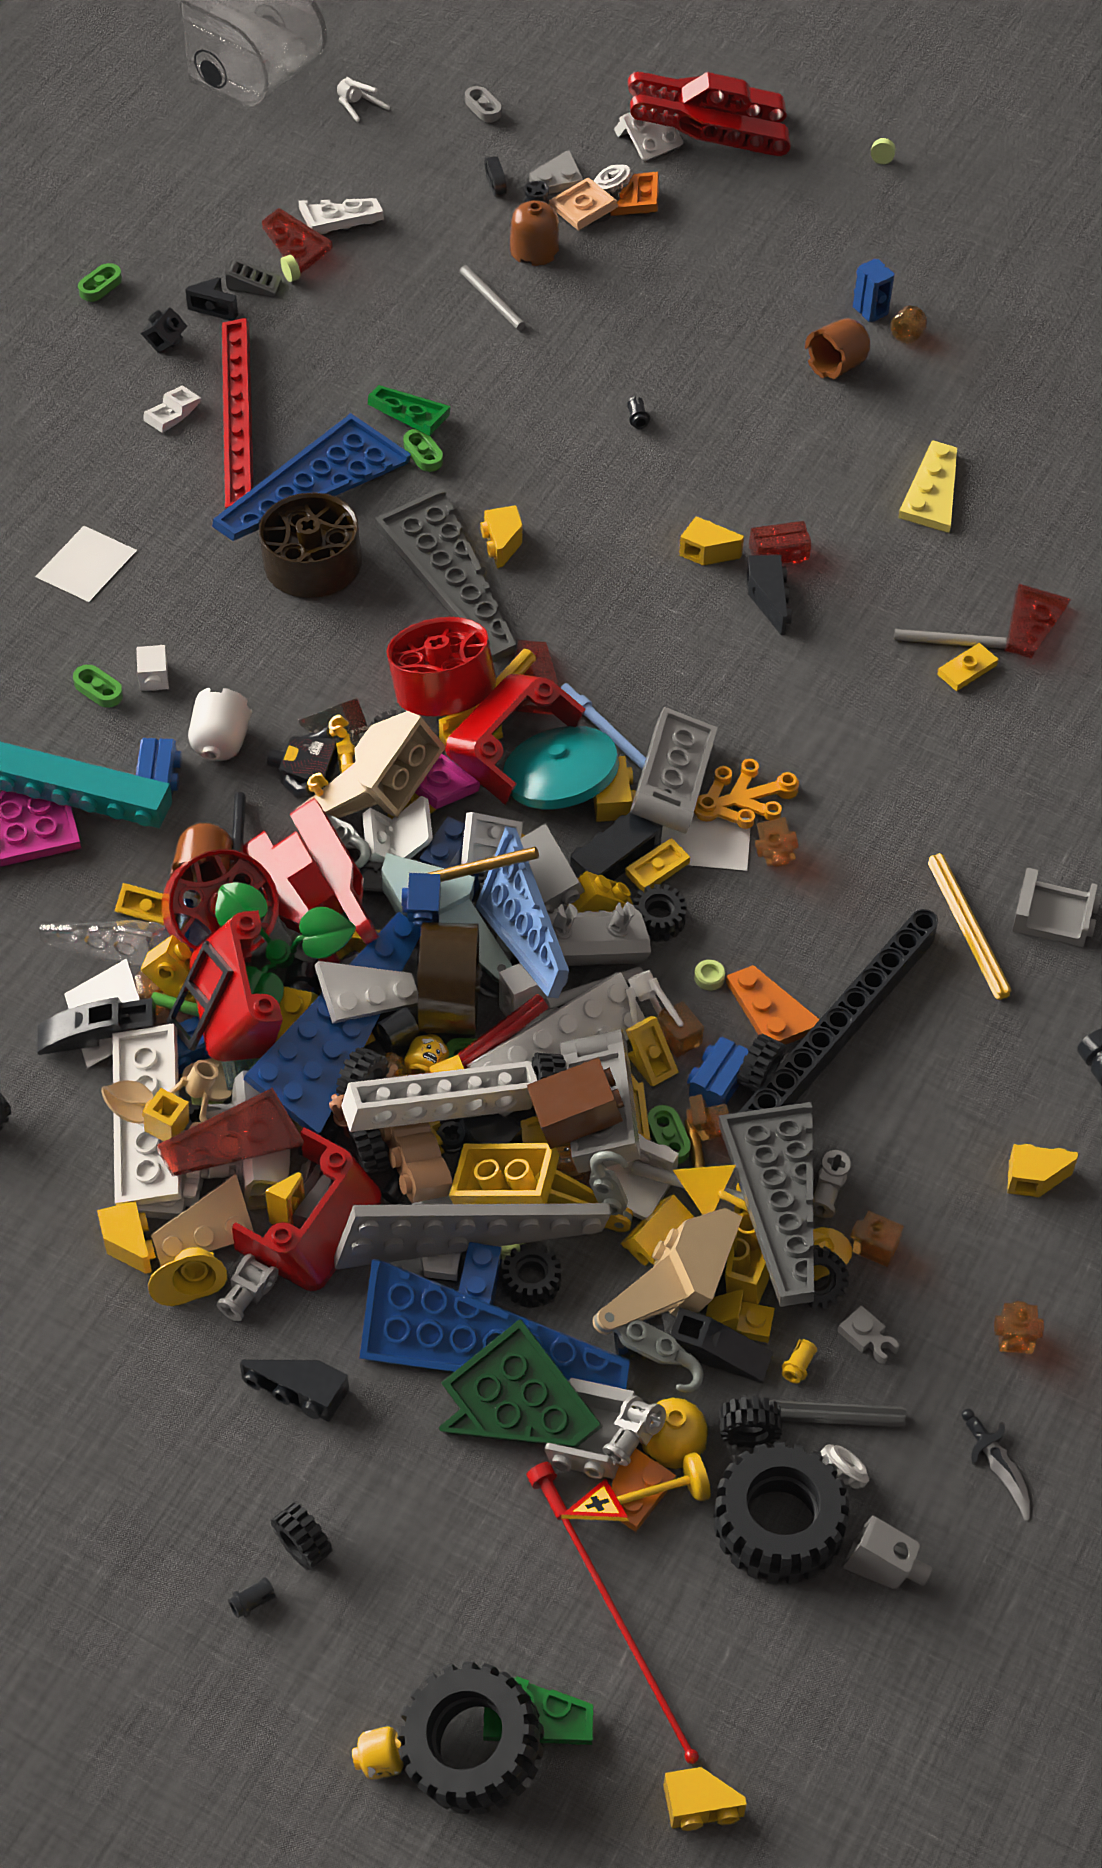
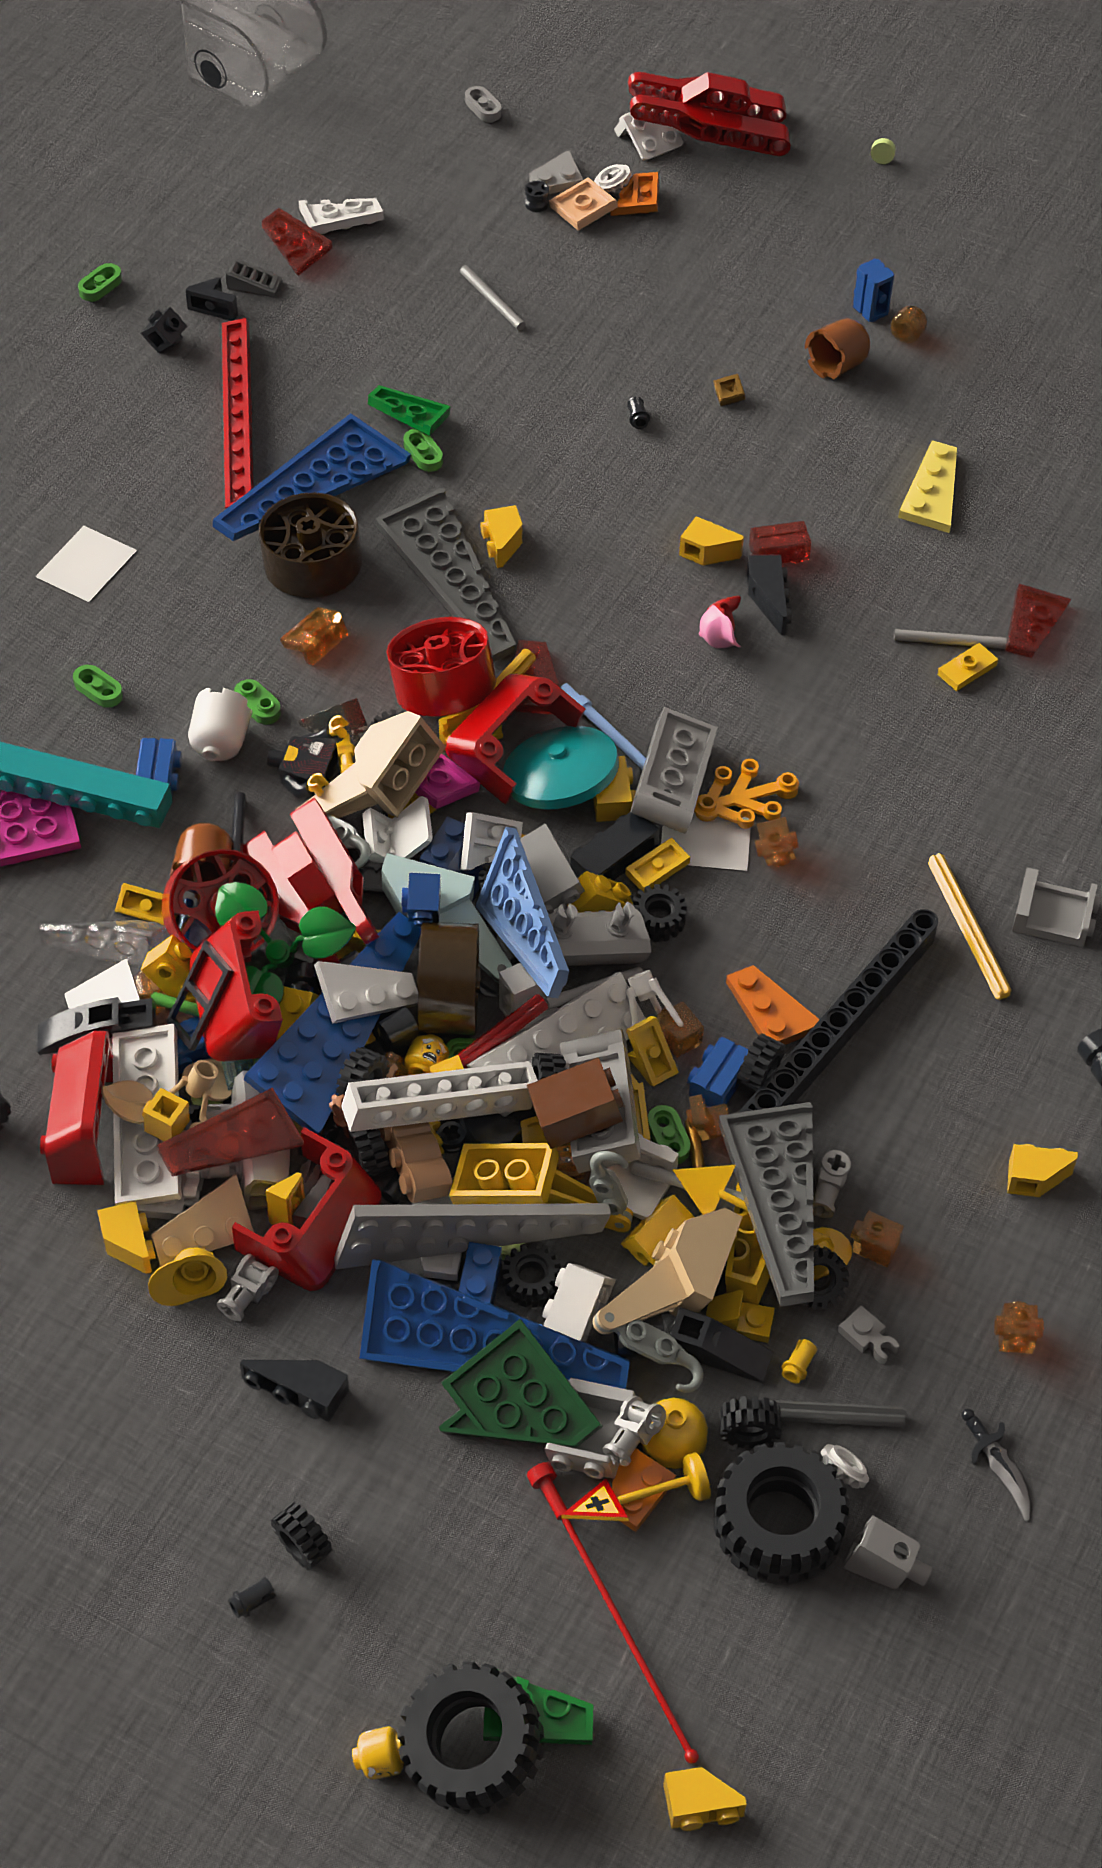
(76, 1110): none -> red windscreen
(152, 668): white brick -> none
(175, 407): white slope -> none
(257, 698): none -> bright green plate
(290, 268): yellowish green tile -> none
(316, 634): none -> clear orange bracket
(351, 92): white plant -> none
(487, 864): pearl gold bar -> none
(495, 175): black beam -> none
(534, 233): dark orange cylinder -> none
(577, 1300): none -> white brick
(709, 975): yellowish green tile -> none
(718, 623): none -> bright pink hair
(729, 389): none -> pearl gold tile

